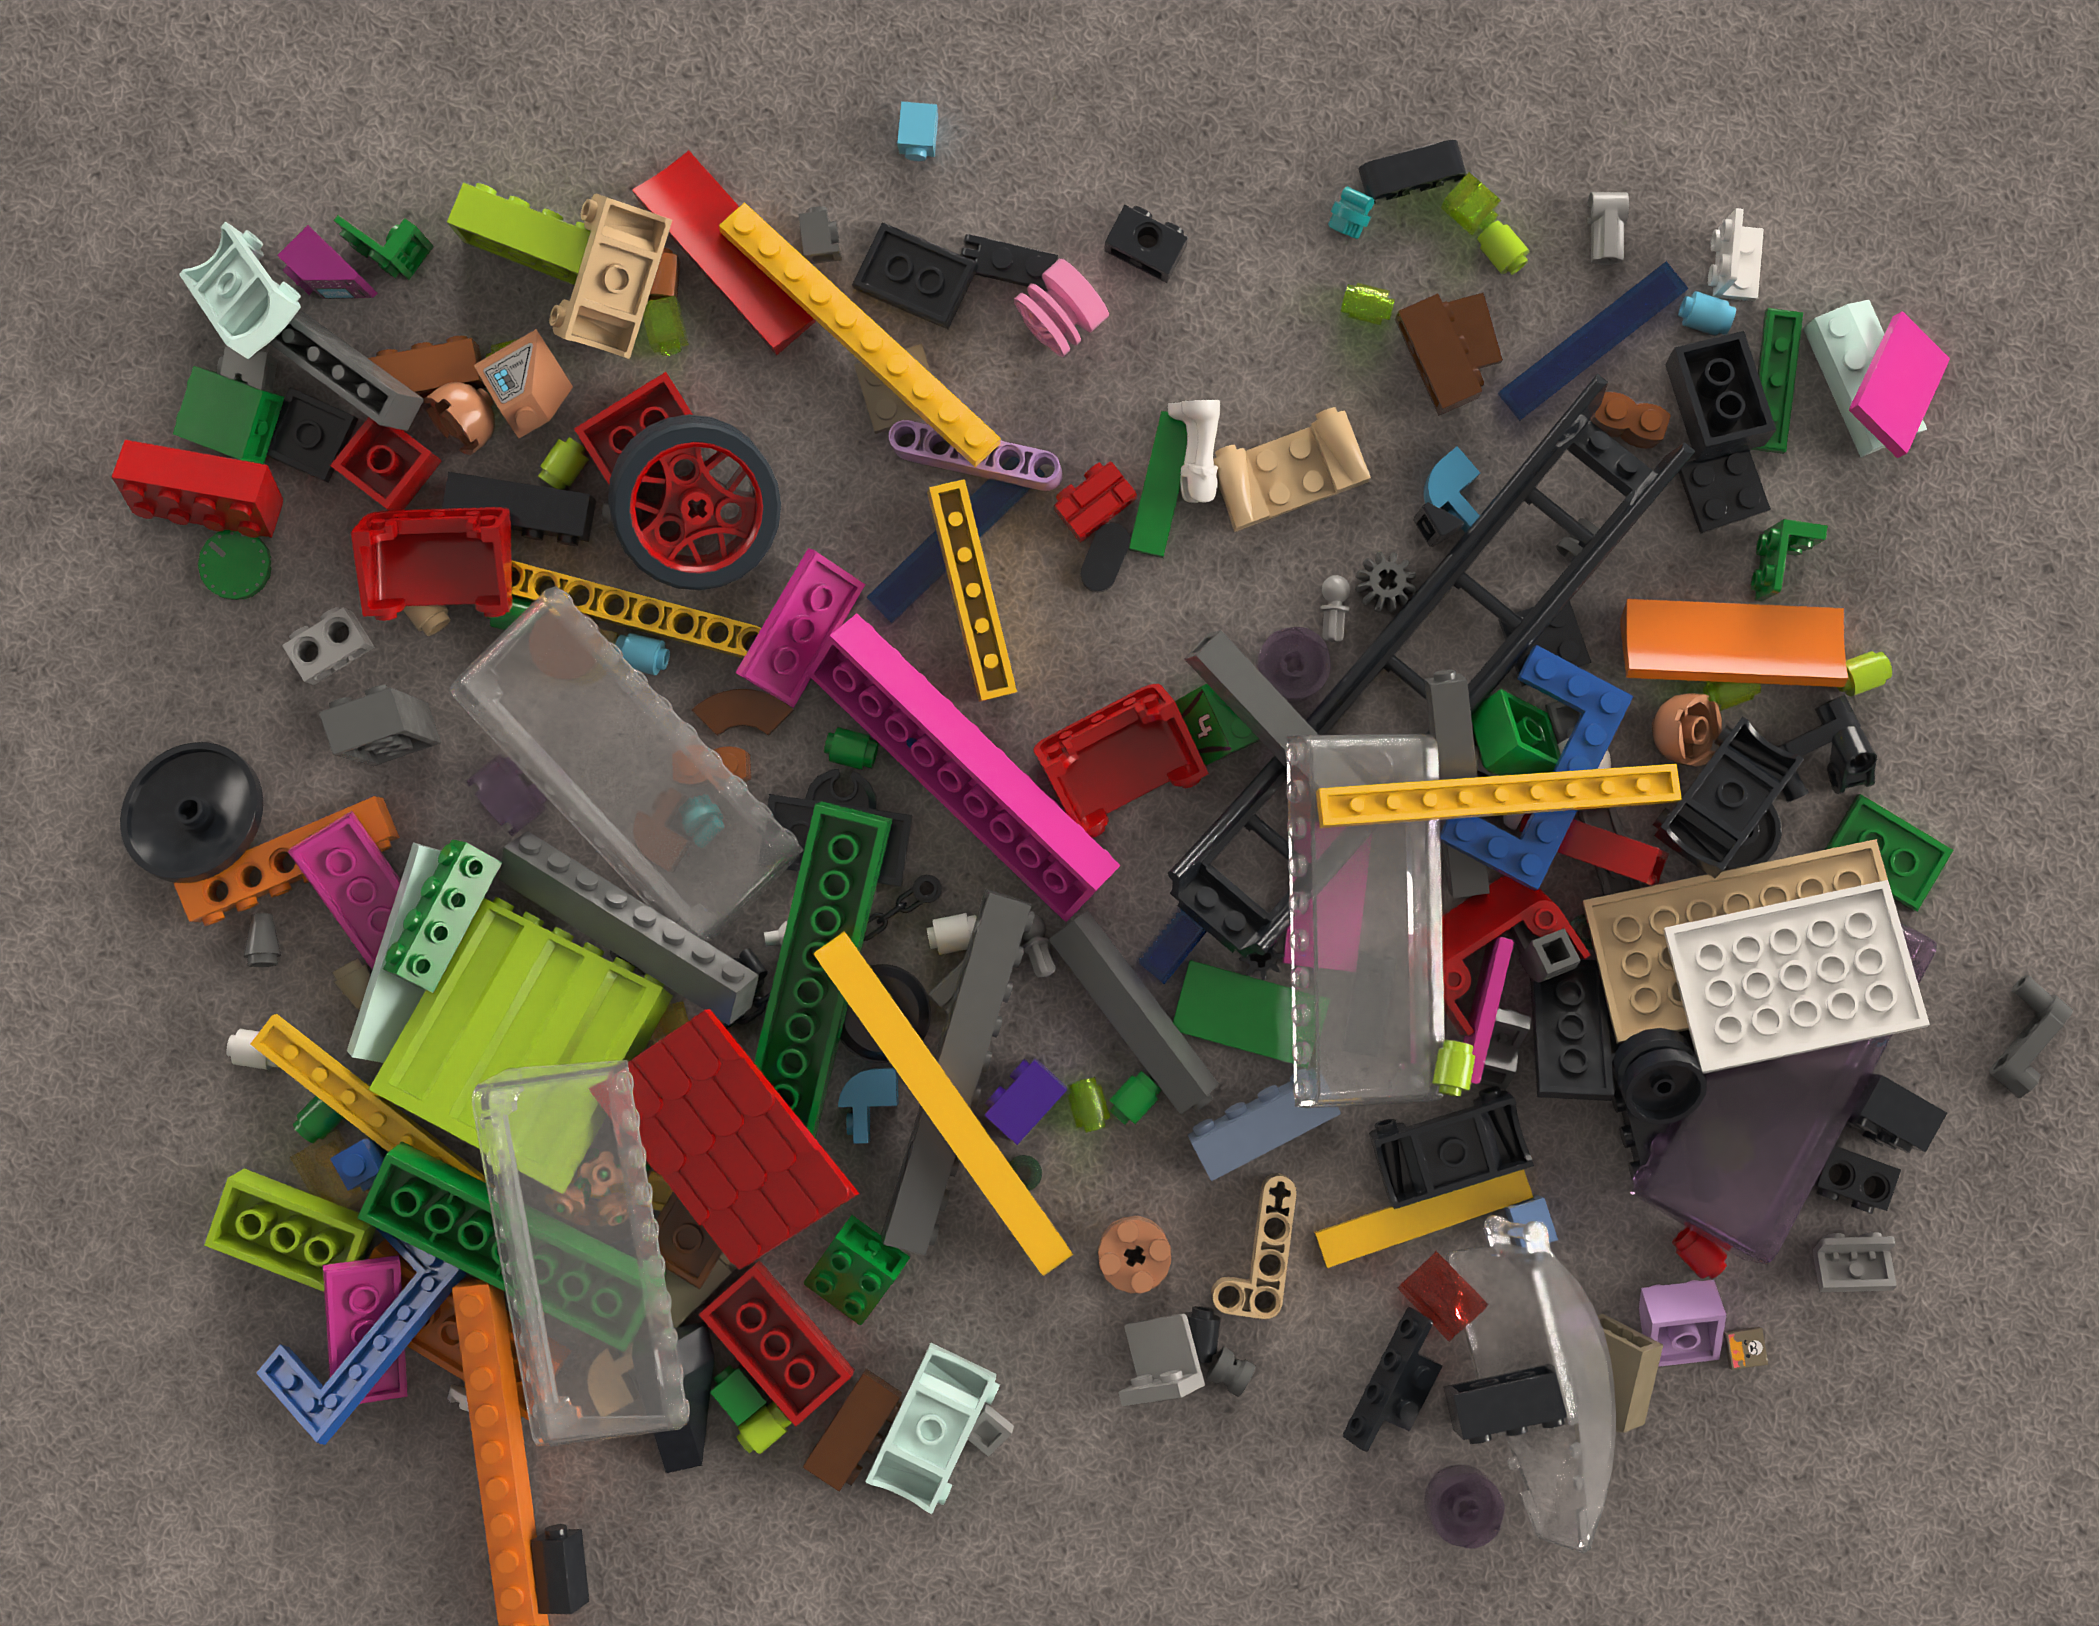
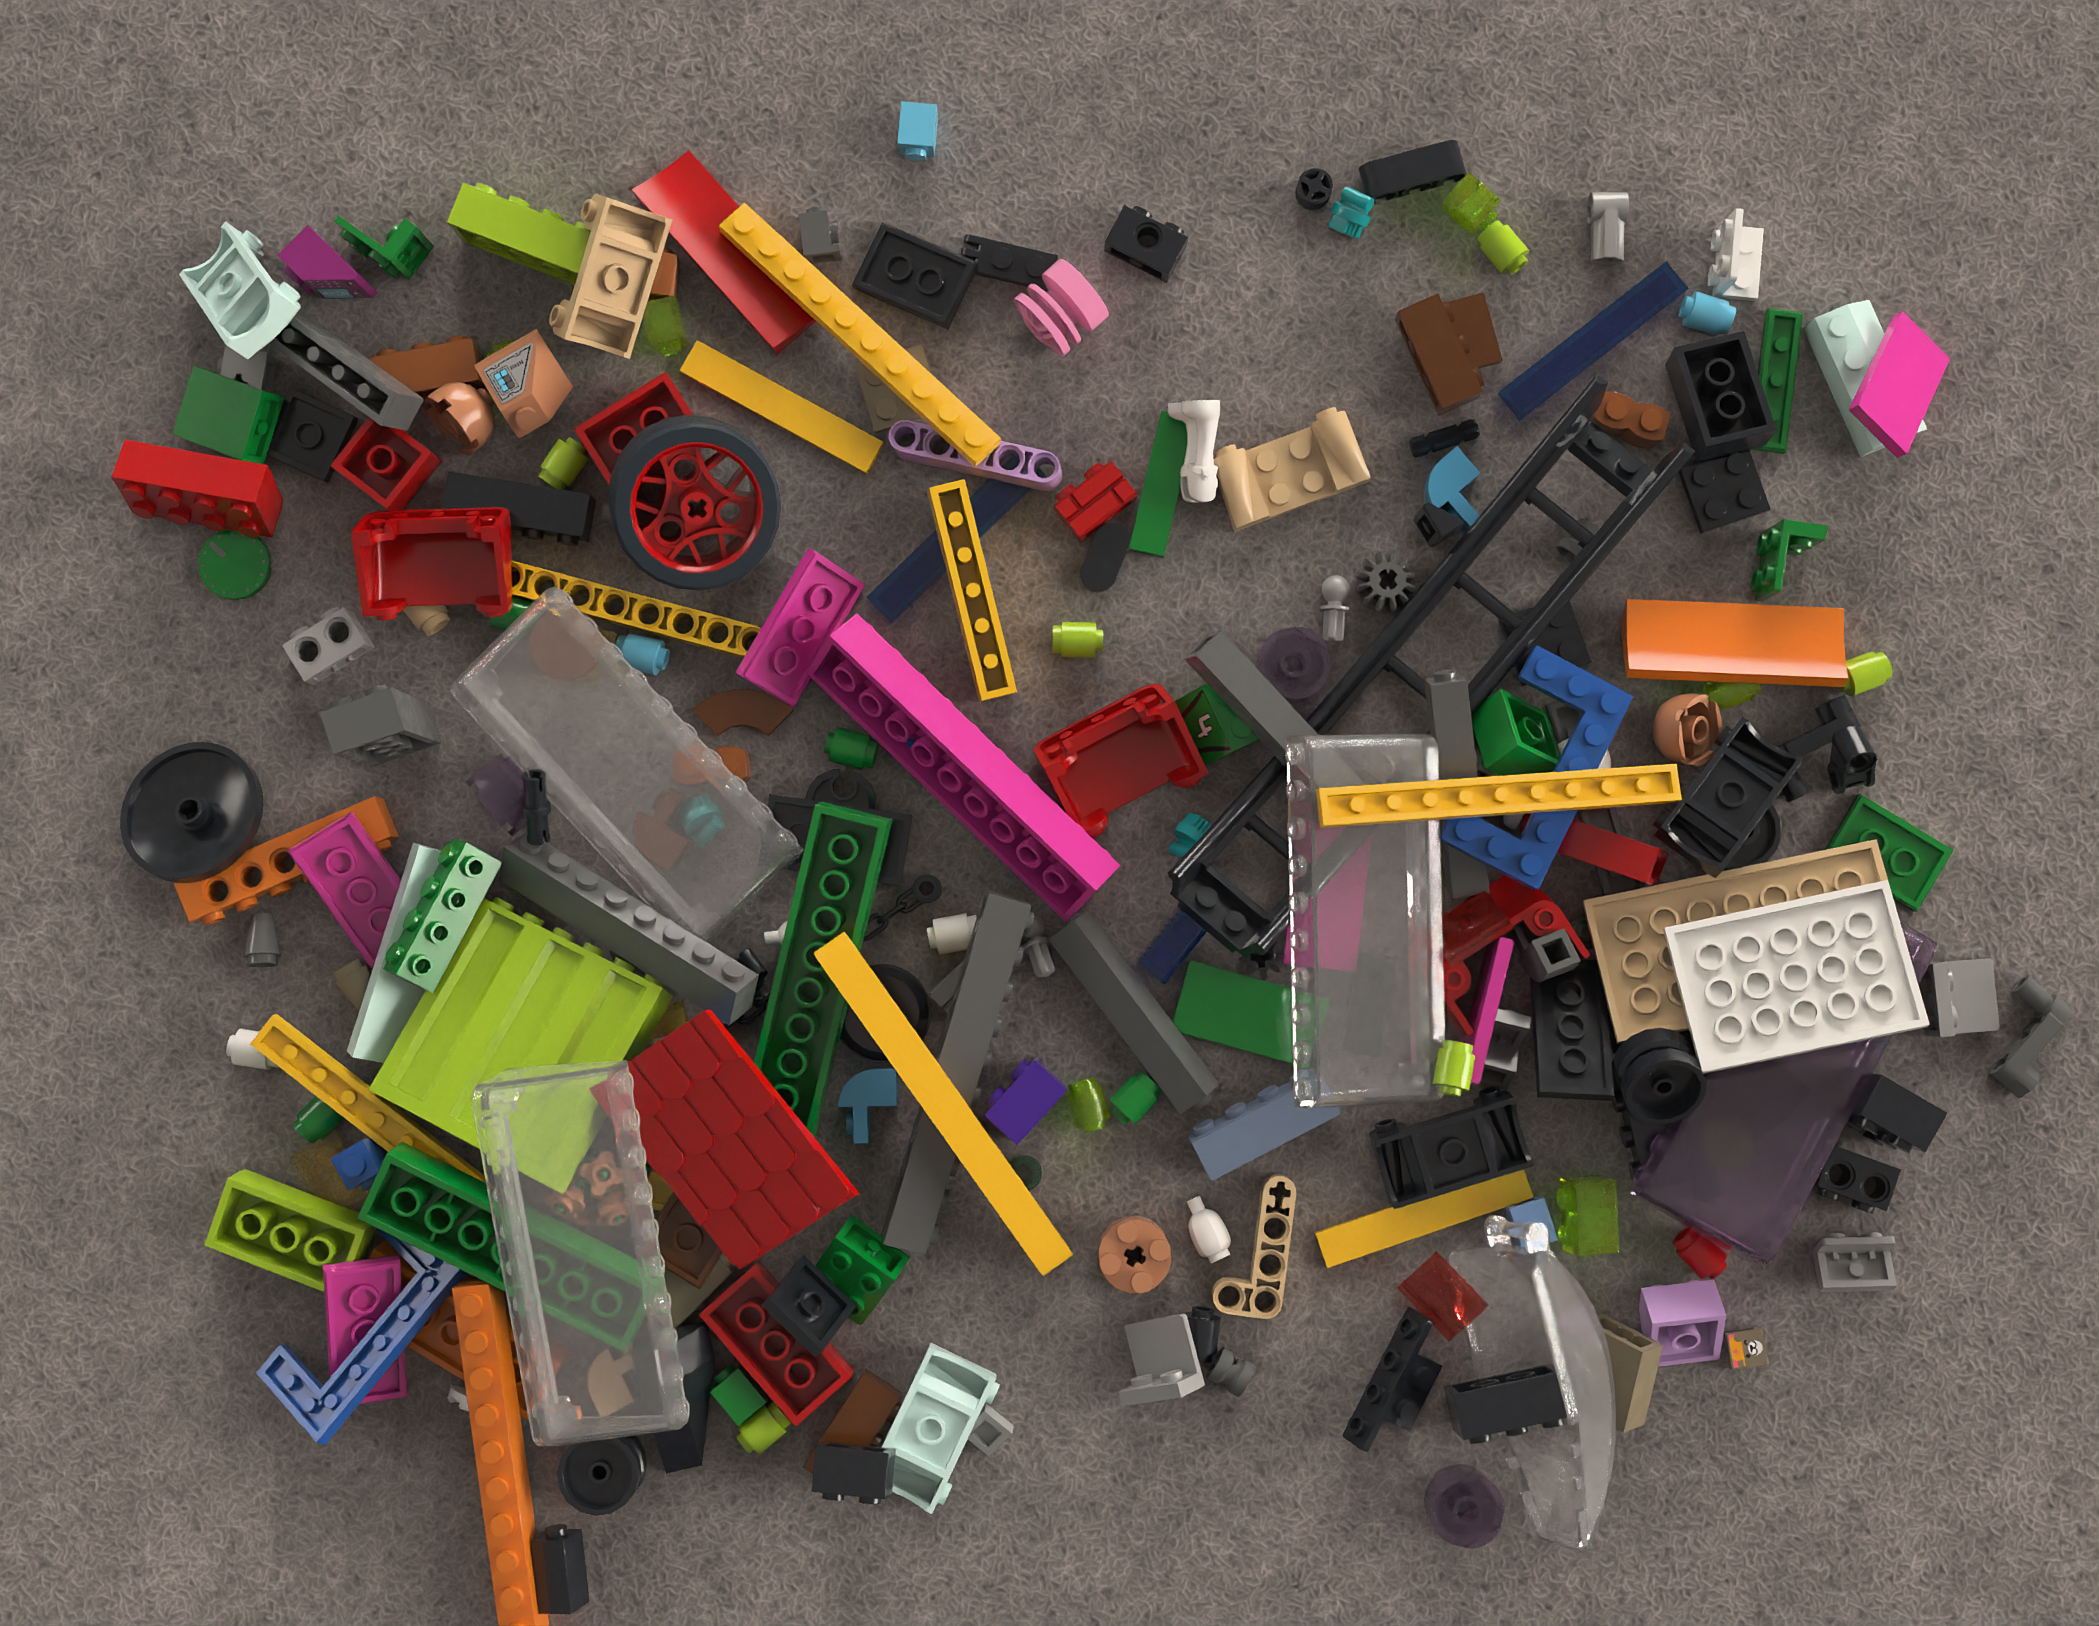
(536, 806): none -> black pin
(596, 1491): none -> black wheel
(781, 407): none -> yellow tile
(809, 1305): none -> black plate
(853, 1471): none -> black brick
(1077, 640): none -> lime brick
(1188, 834): none -> teal piece
(1208, 1231): none -> white plant
(1317, 181): none -> black wheel
(1367, 303): clear neon green brick -> none
(1444, 438): none -> black axle
(1472, 928): none -> clear red plate
(1588, 1215): none -> clear neon green brick
(1960, 997): none -> light grey bracket

